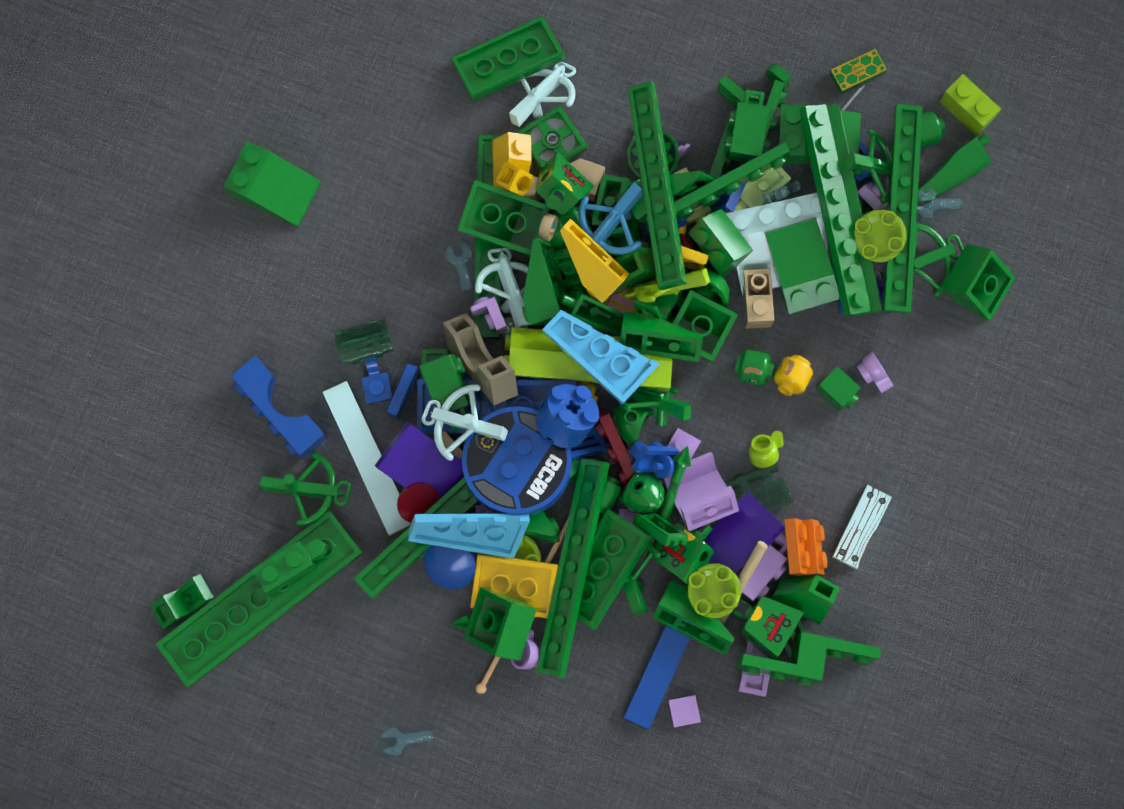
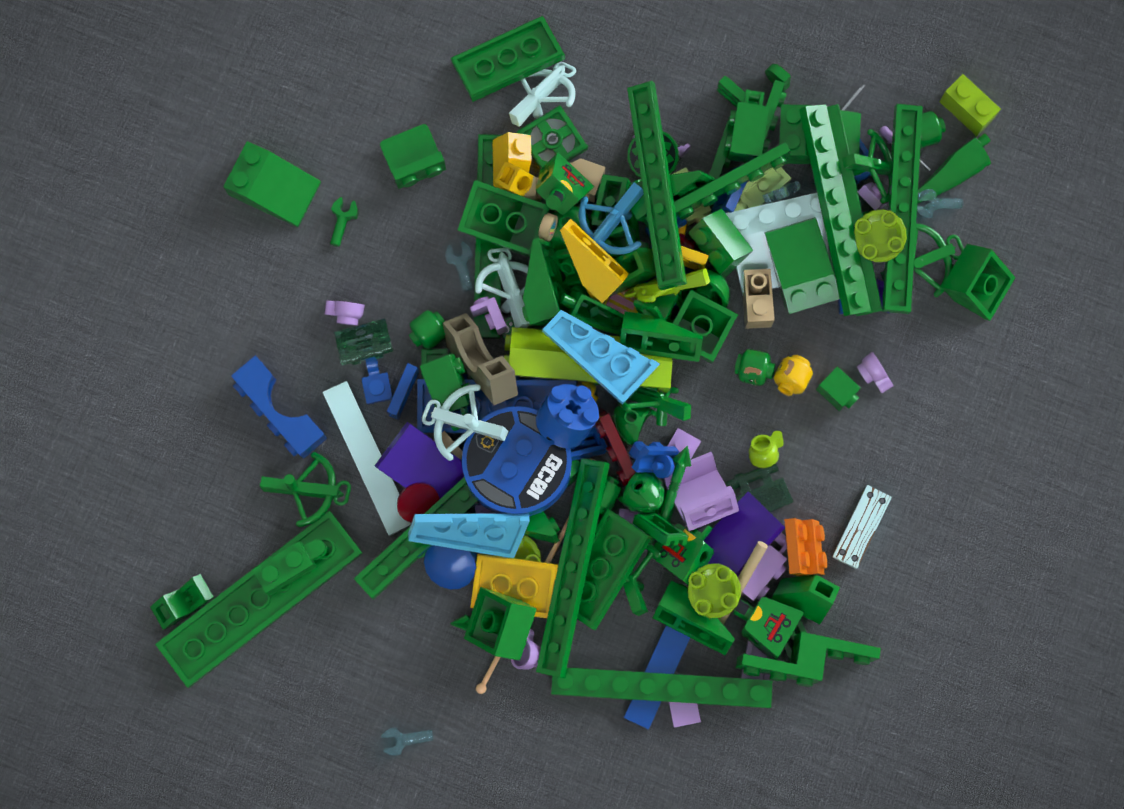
(342, 219): none -> green bar
(346, 312): none -> lavender piece
(412, 156): none -> green bracket
(427, 329): none -> green head
(664, 687): none -> green plate
(858, 71): green tile -> none
(888, 134): none -> lavender piece

